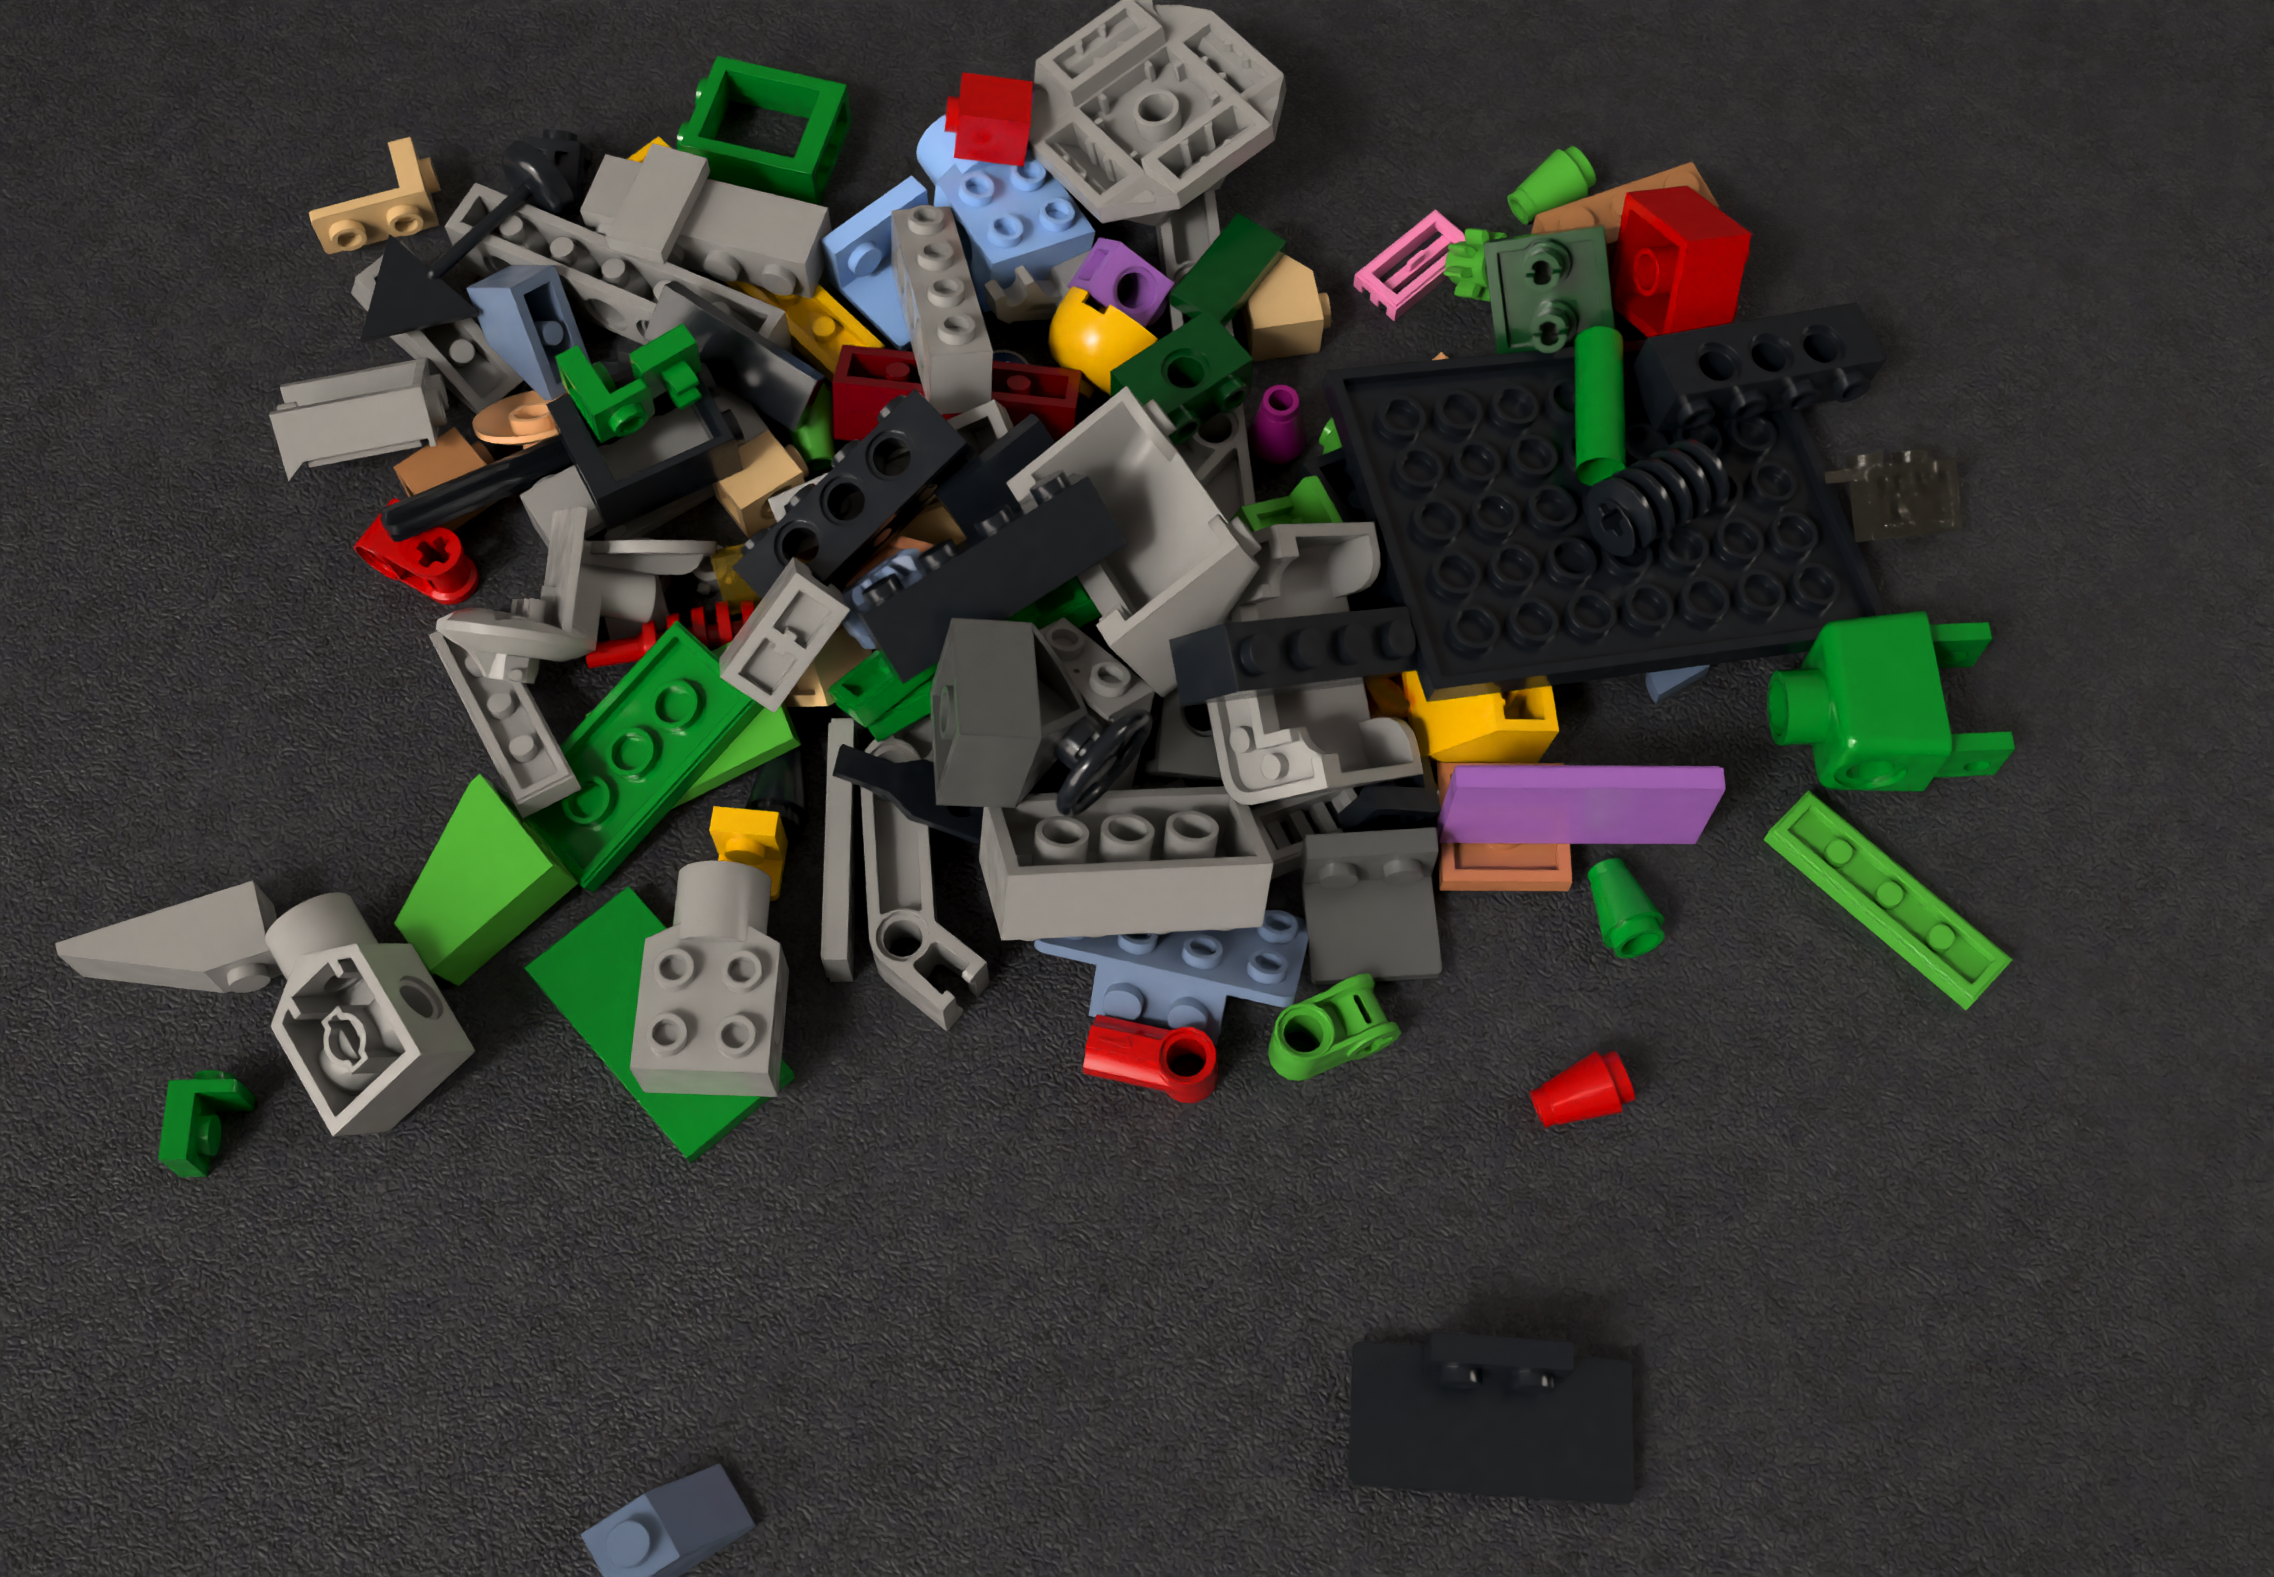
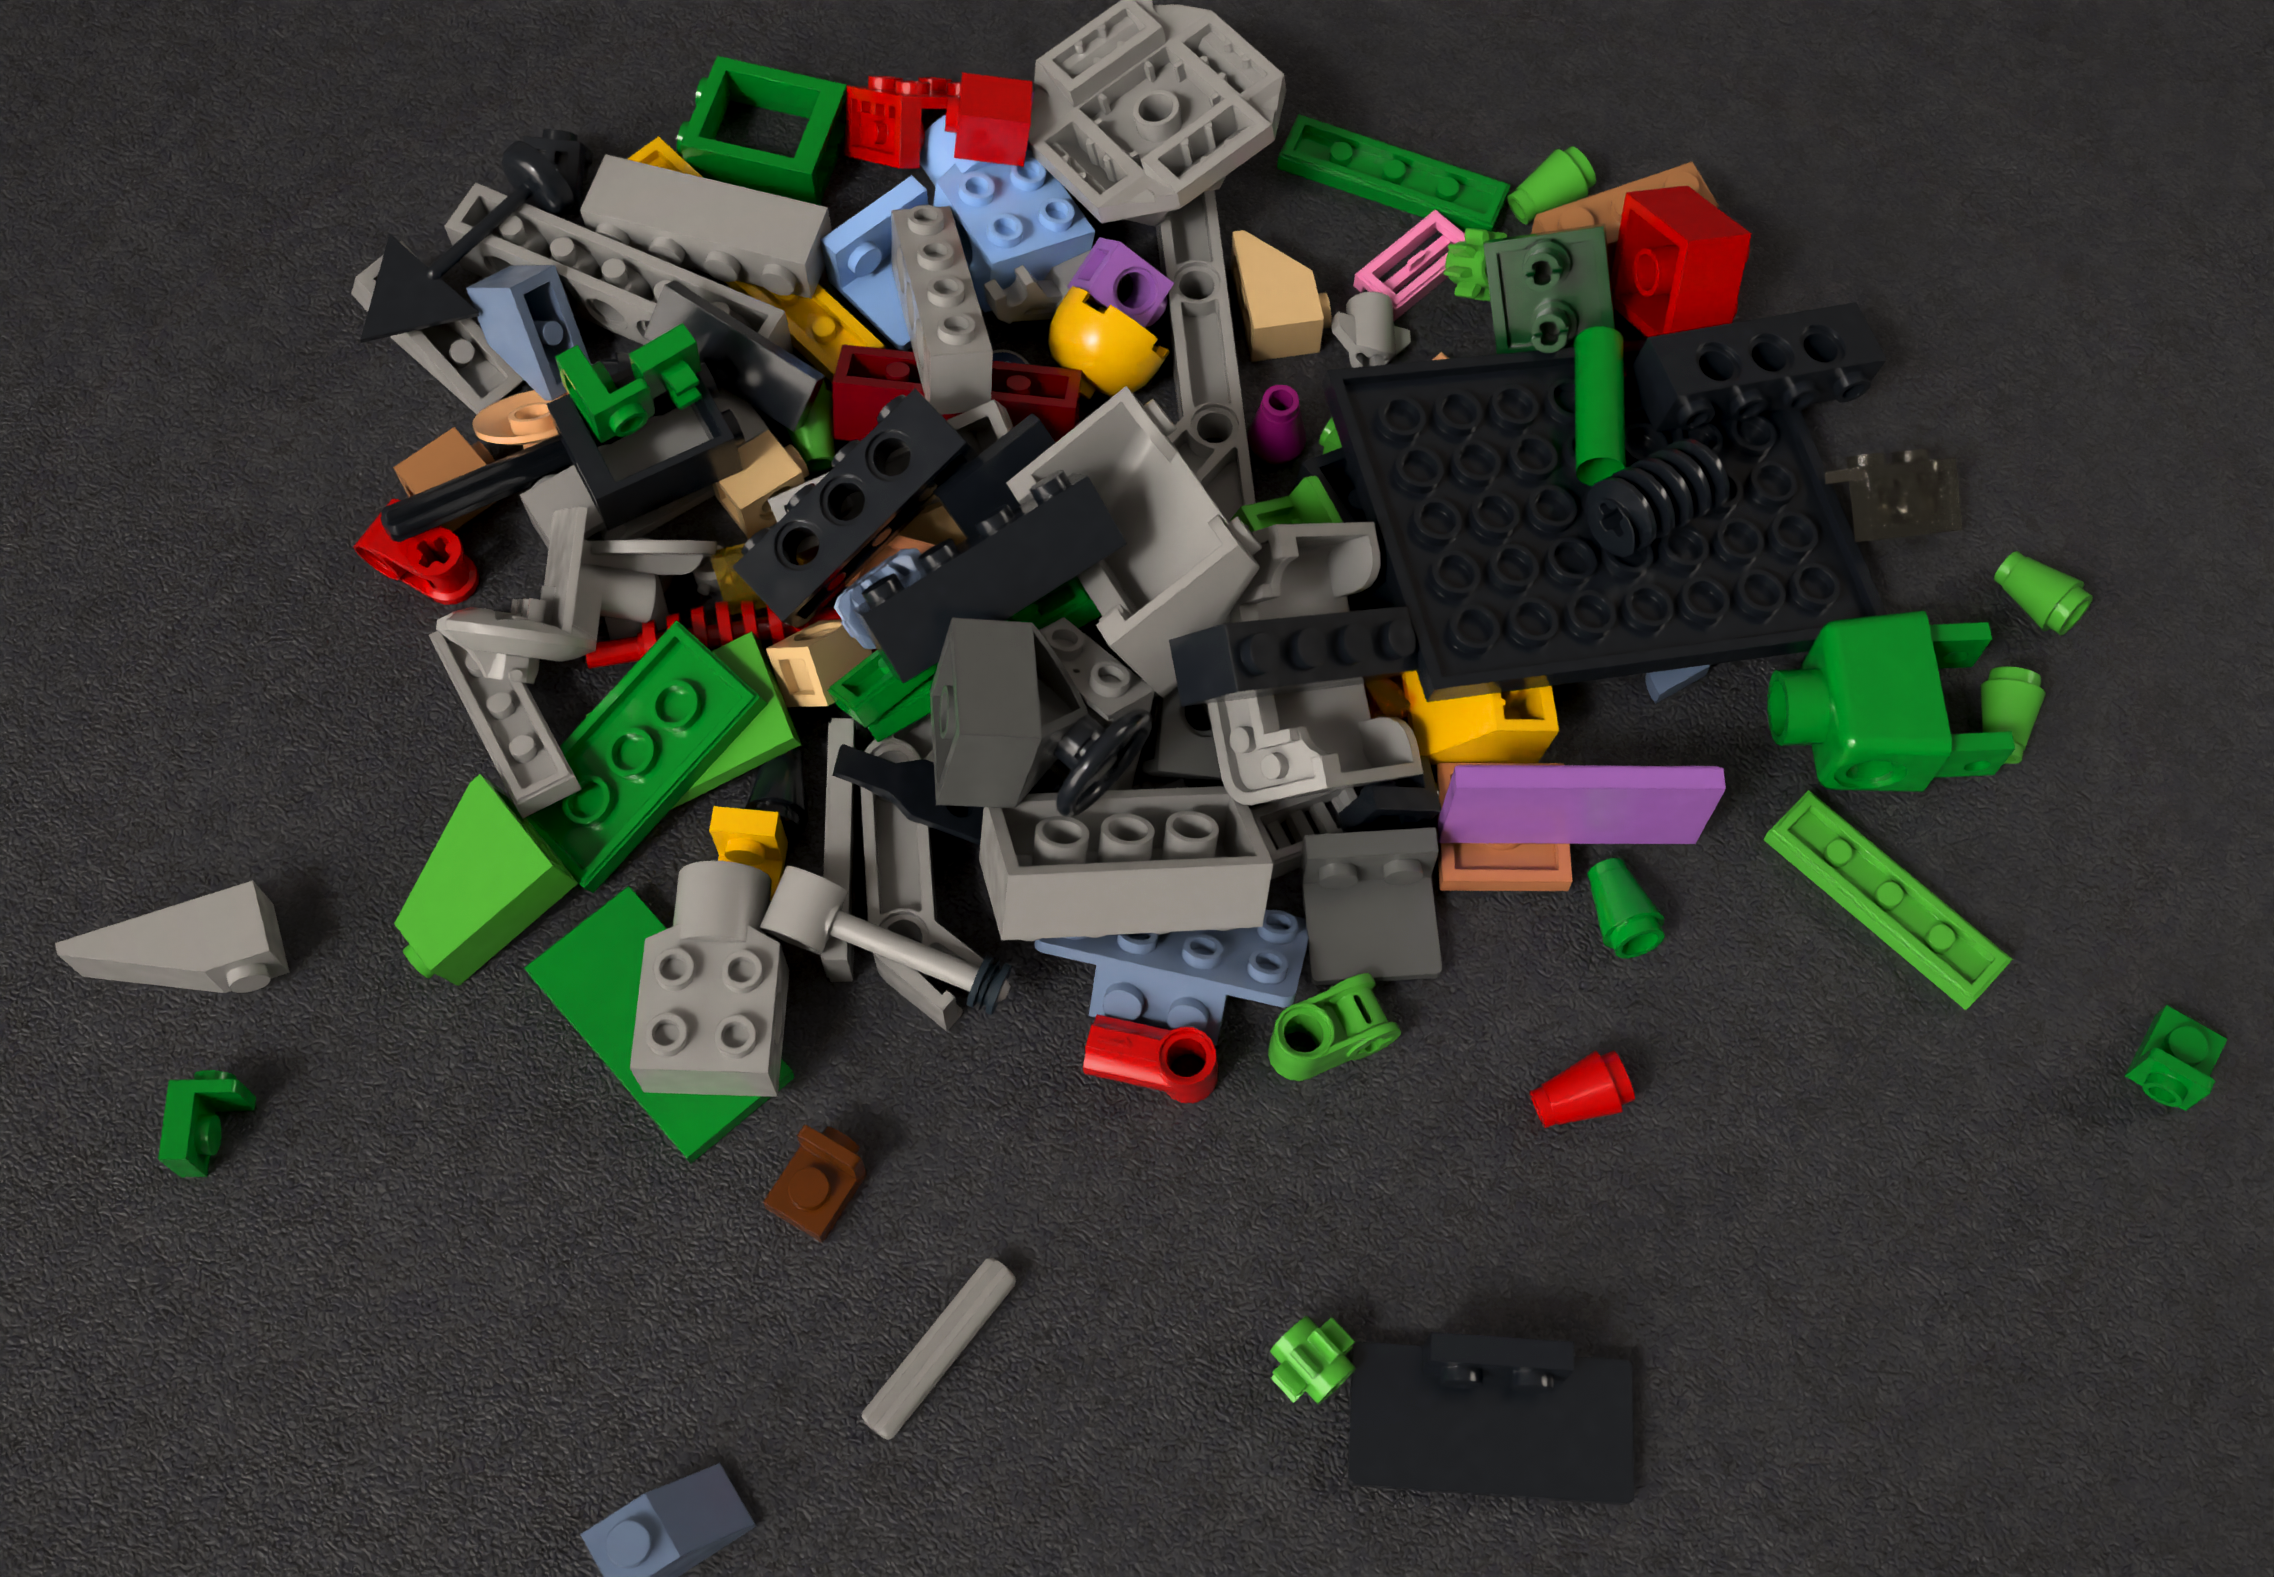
(359, 414): light grey window -> none
(359, 1017): light grey brick -> none
(392, 212): tan bracket -> none
(658, 203): light grey tile -> none
(782, 636): light grey hinge -> none
(809, 912): none -> light grey piece
(817, 1181): none -> reddish brown bracket
(886, 118): none -> red bracket
(938, 1348): none -> light grey axle
(1196, 355): dark green brick -> none
(1229, 270): dark green tile -> none
(1312, 1359): none -> bright green gear
(1369, 330): none -> light grey piece
(1391, 175): none -> green tile
(2011, 703): none -> bright green cone
(2044, 593): none -> bright green cone
(2176, 1060): none -> green bracket

